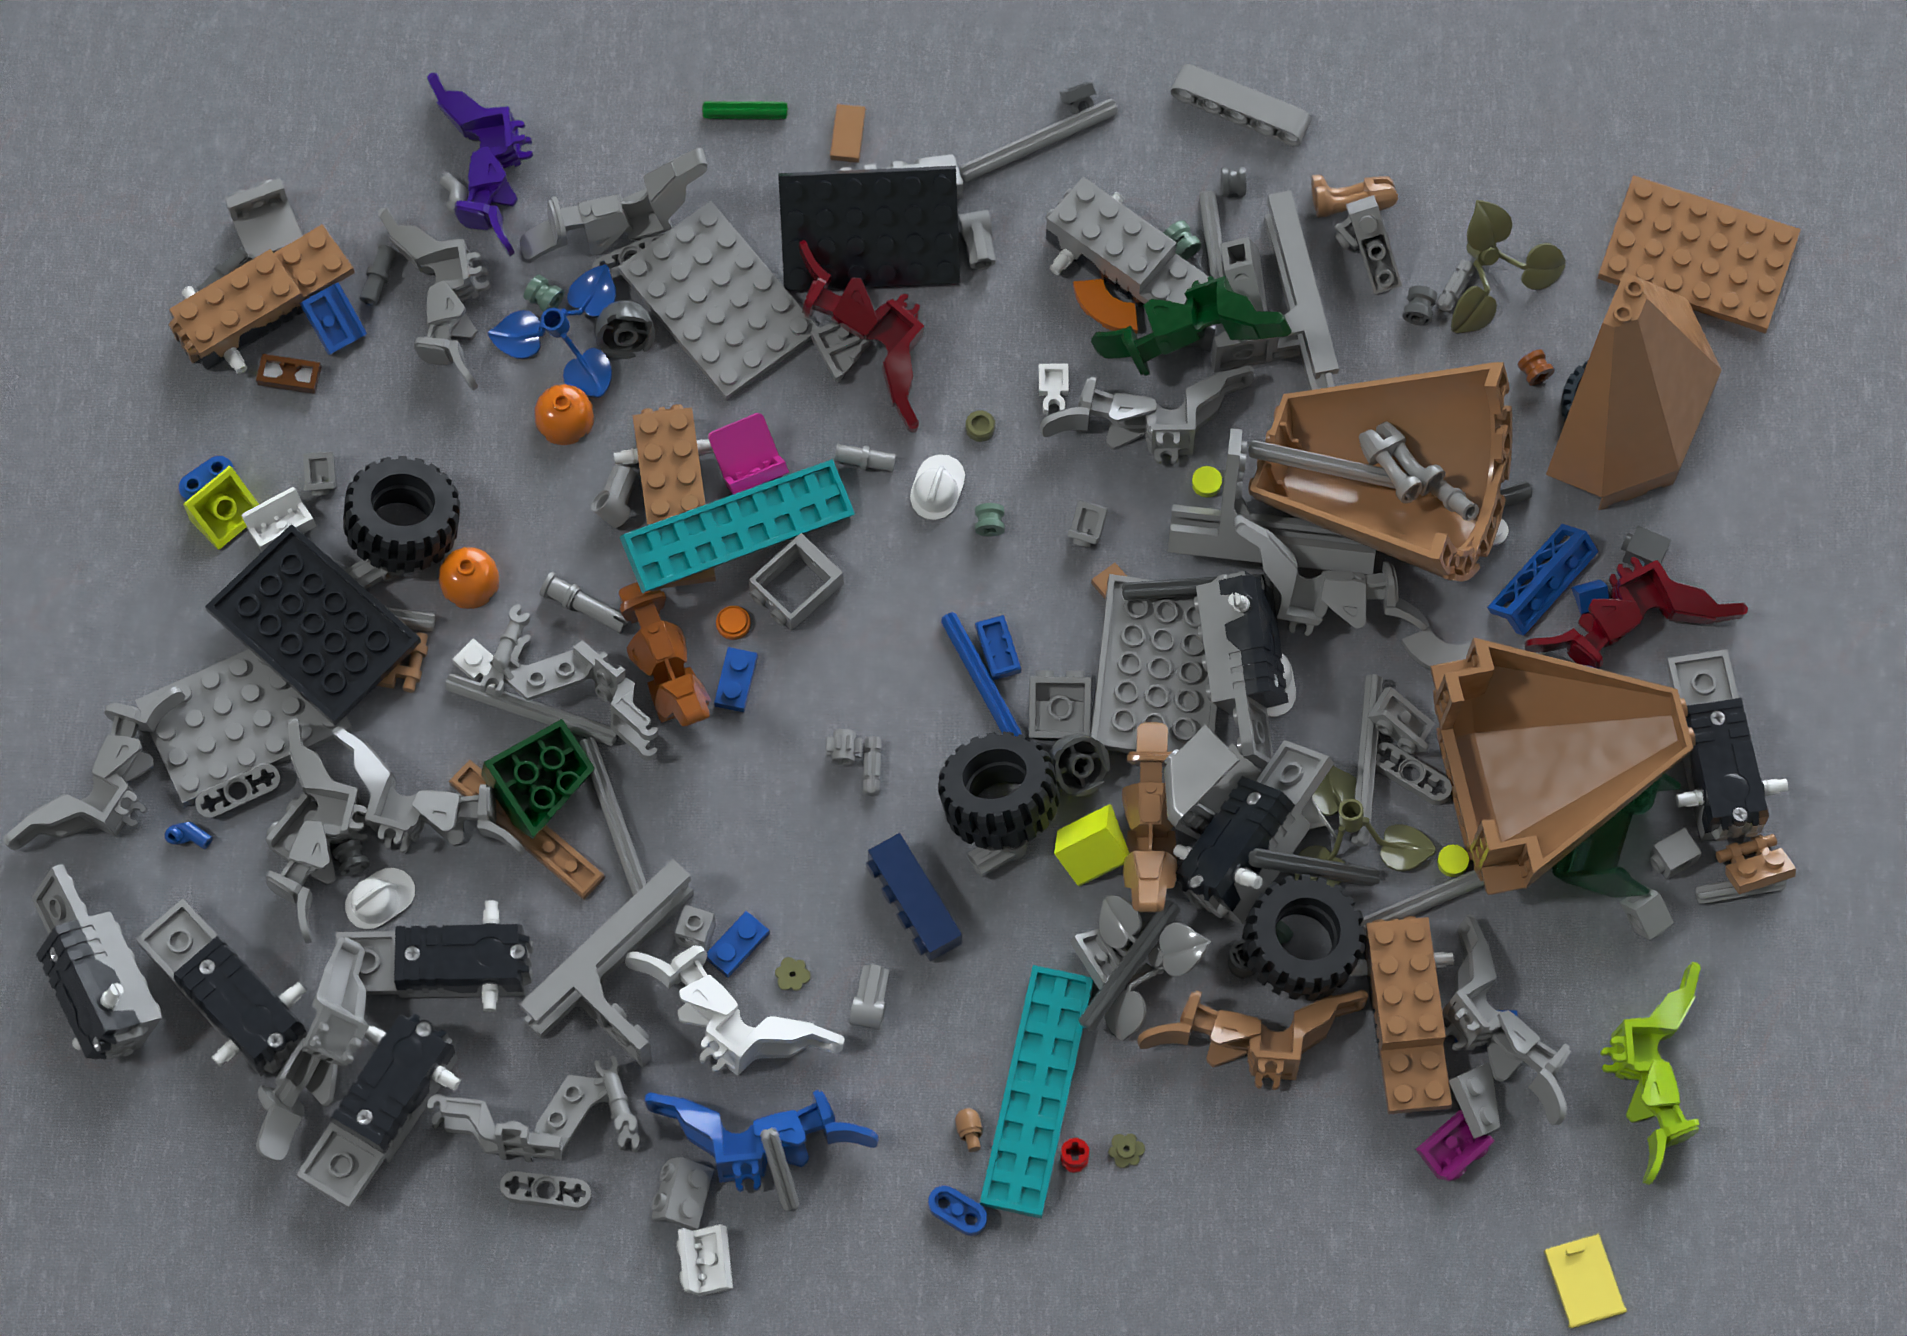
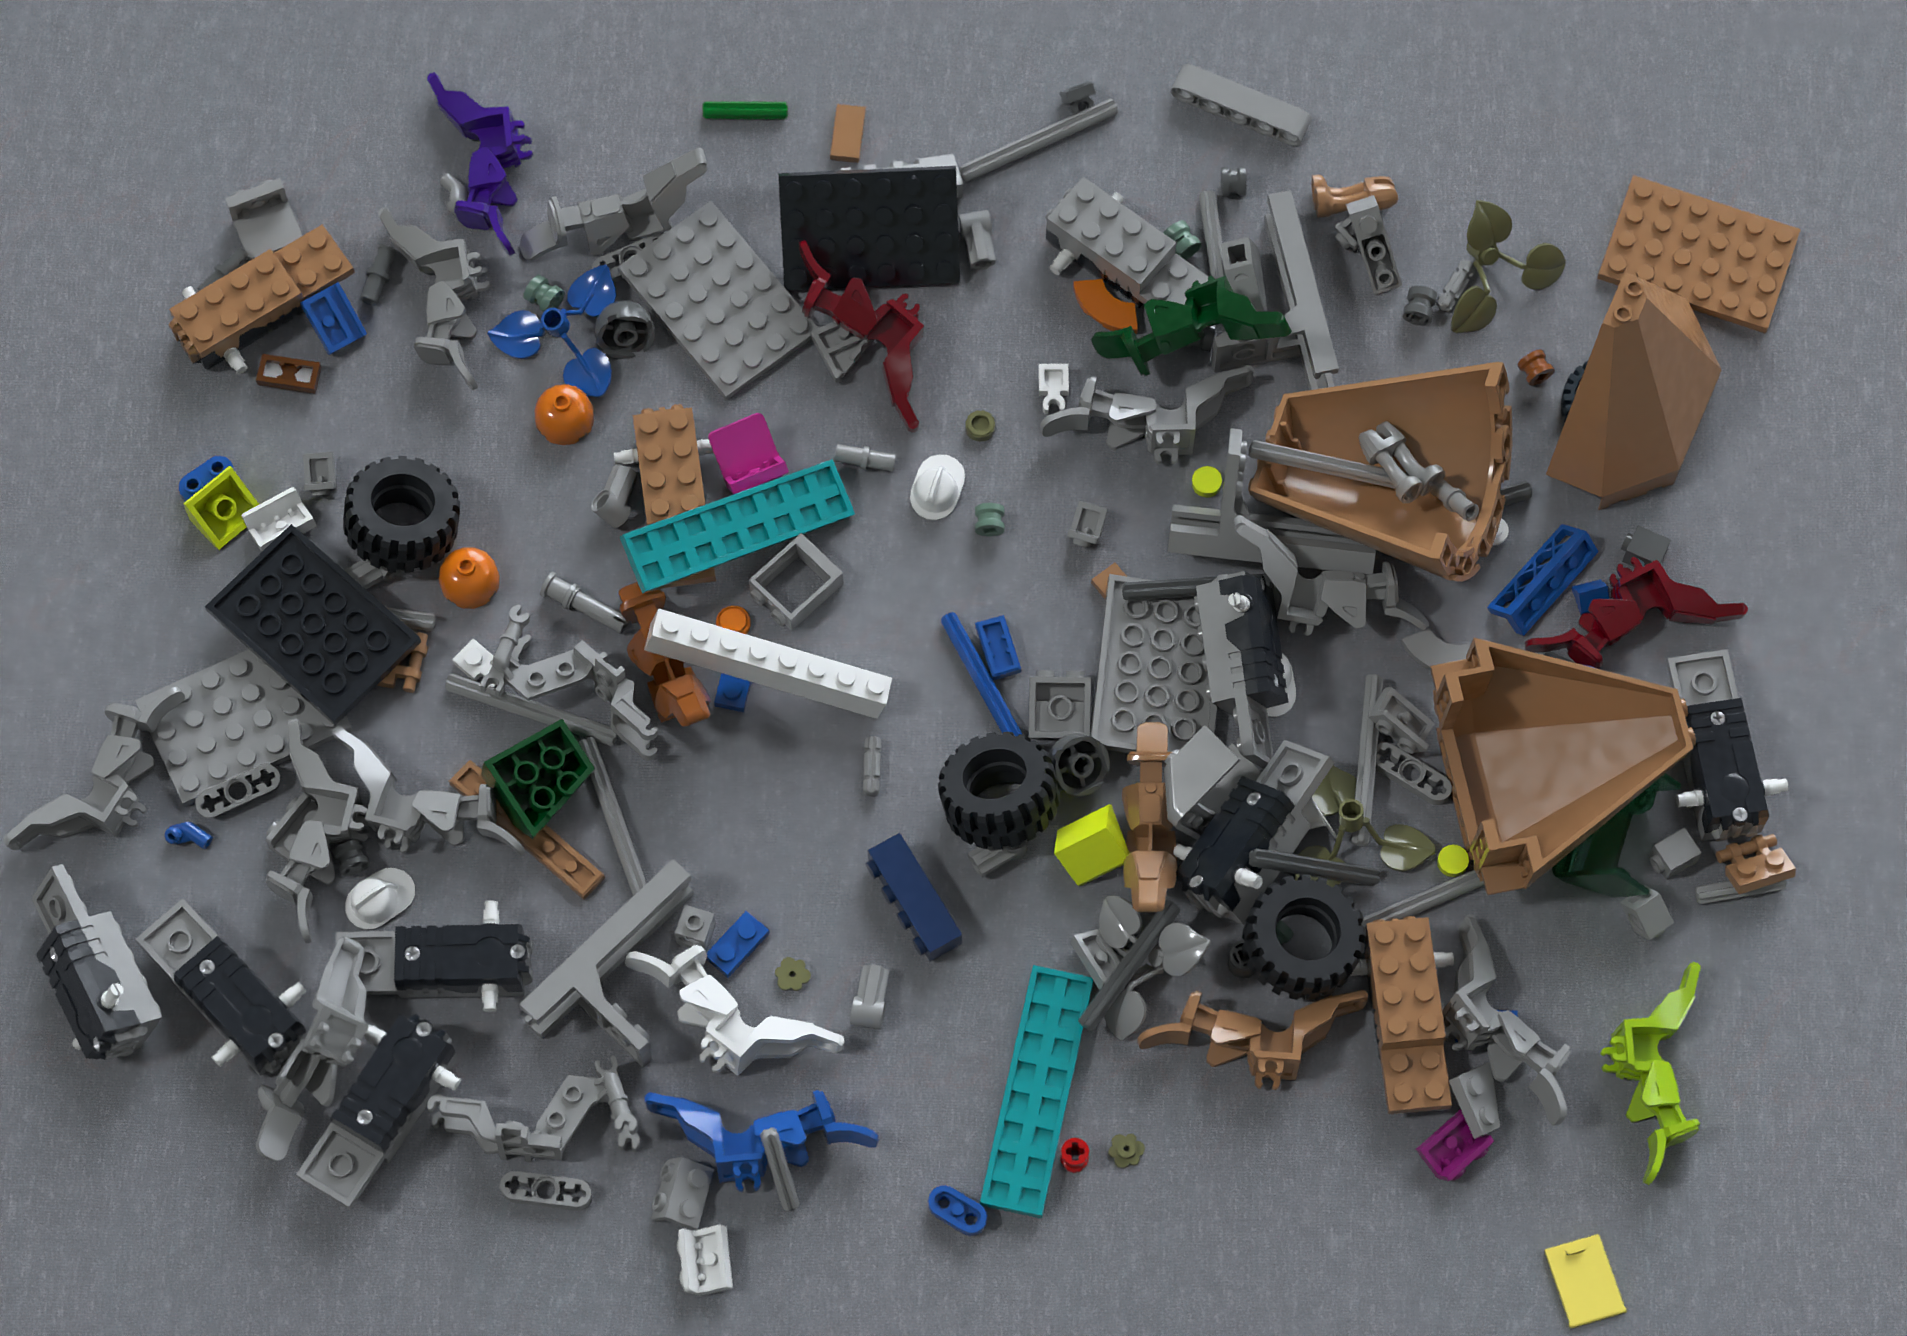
(768, 663): none -> white brick
(843, 747): light grey gear -> none
(969, 1128): medium nougat cylinder -> none

